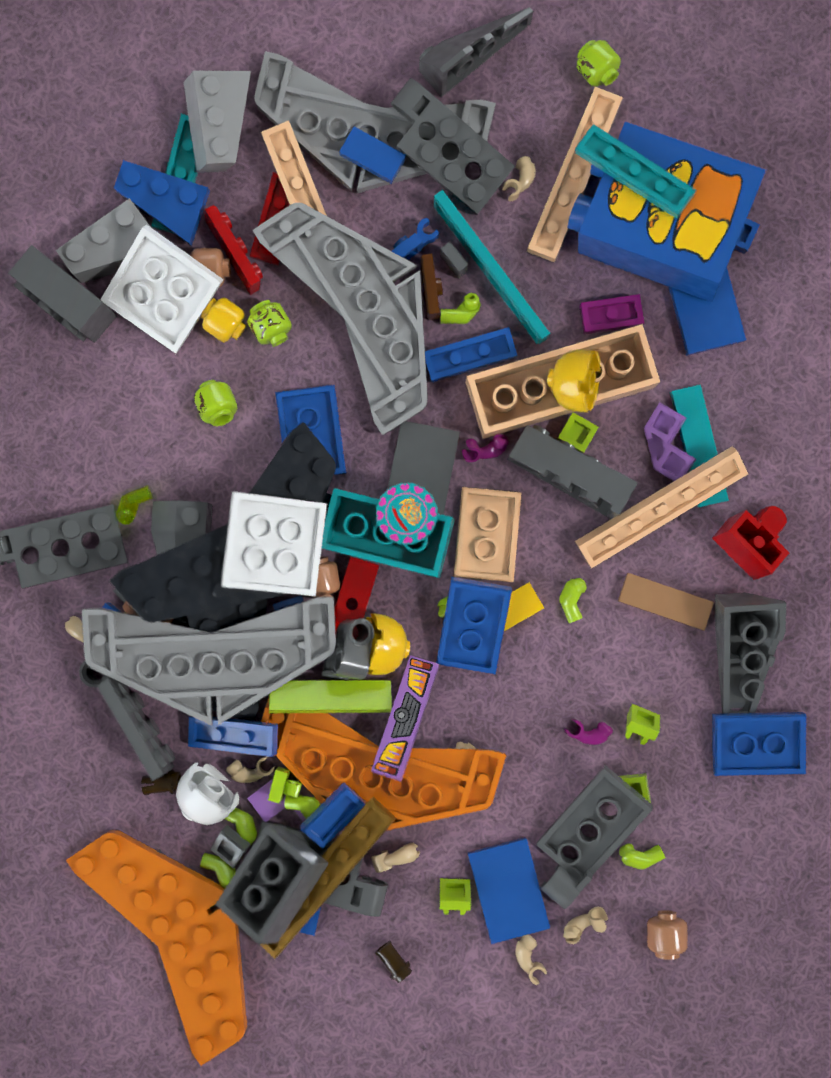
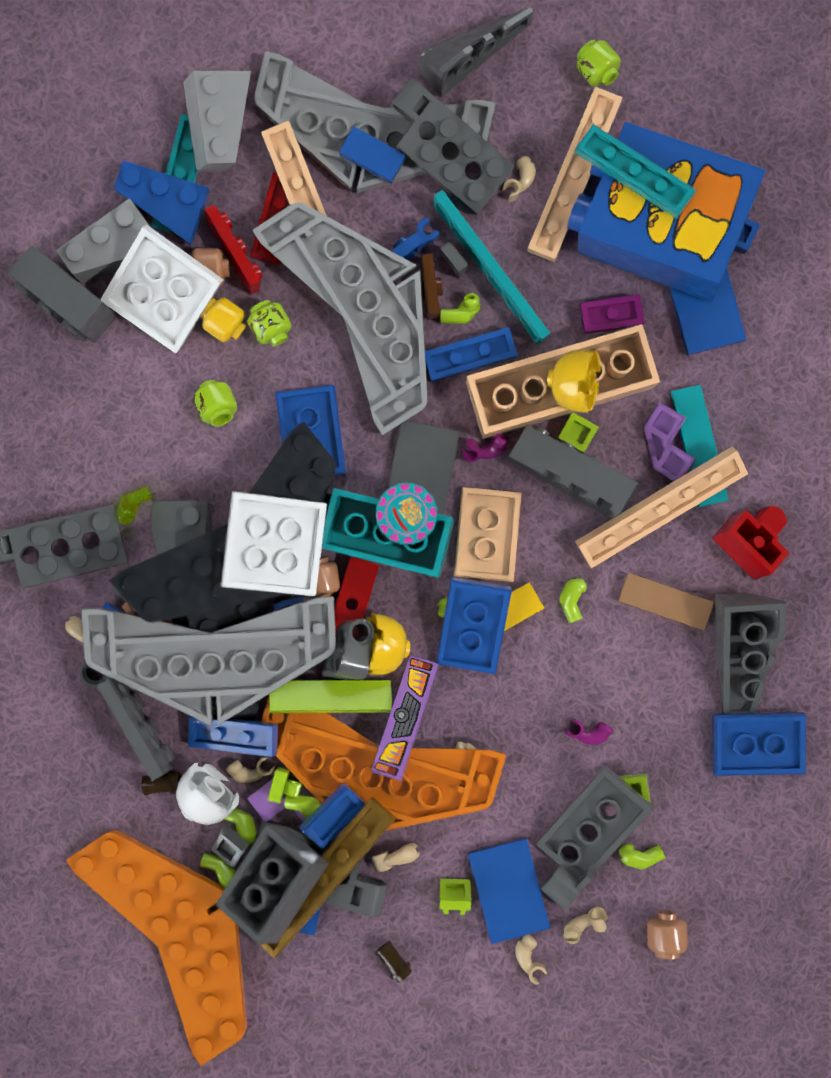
(642, 723): lime tile -> none

